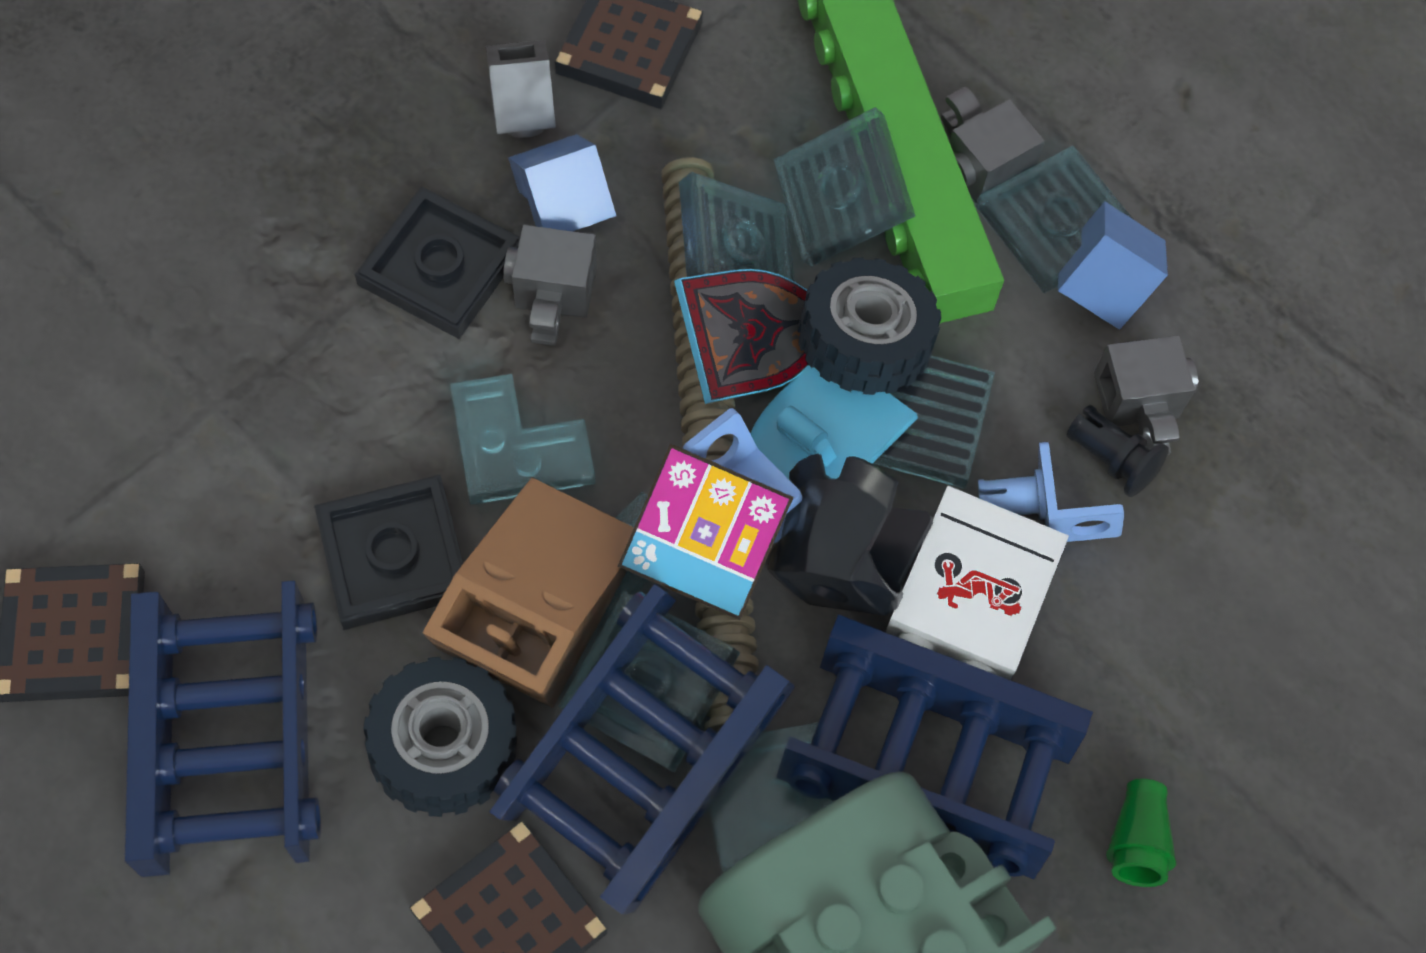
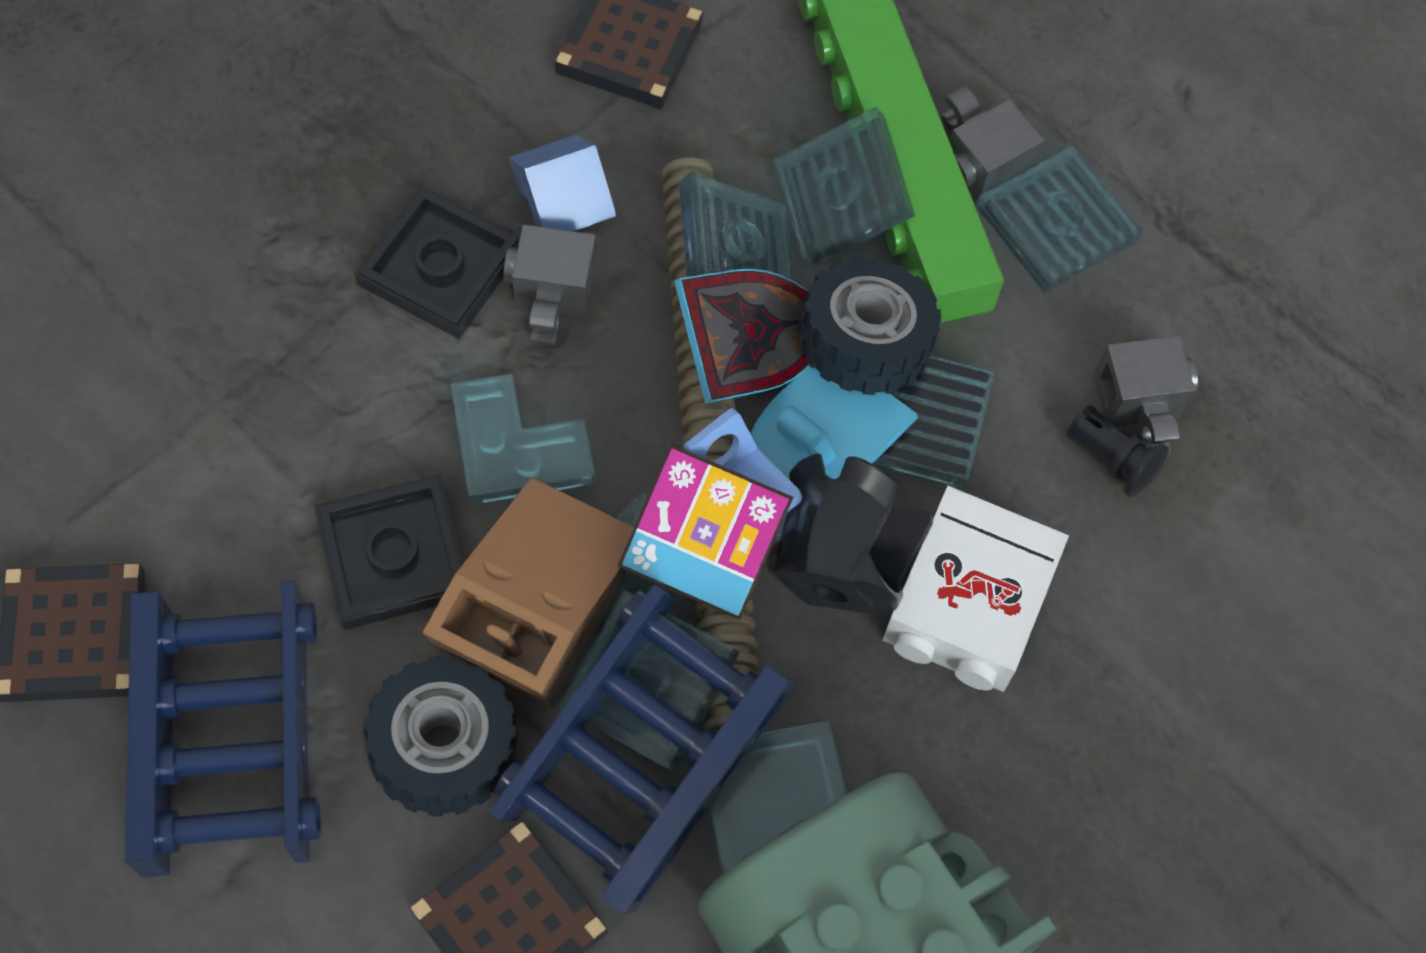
(521, 88): flat silver brick -> none
(972, 696): dark blue fence -> none
(1038, 496): light blue bracket -> none
(1114, 266): medium blue piece -> none
(1142, 837): green cone -> none

